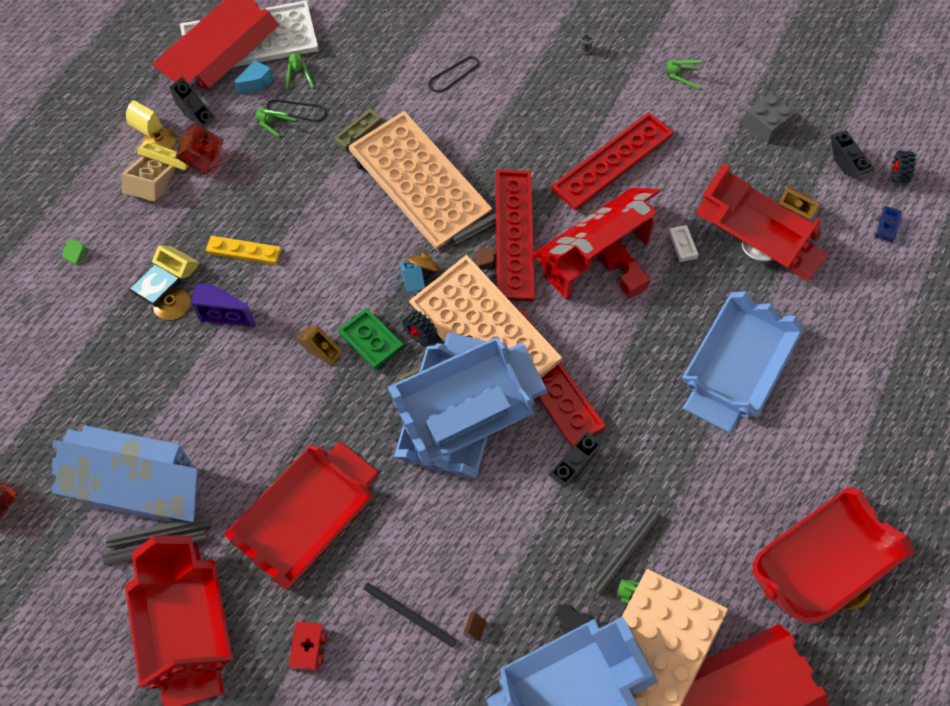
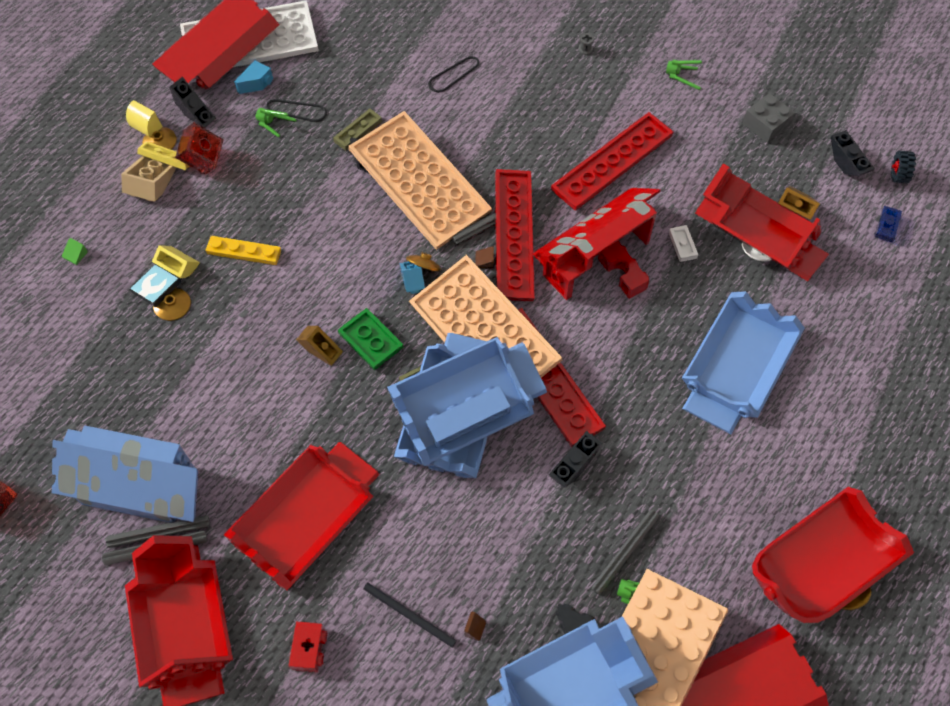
(220, 307): dark purple slope -> none
(296, 64): bright green plant -> none
(419, 327): black wheel -> none

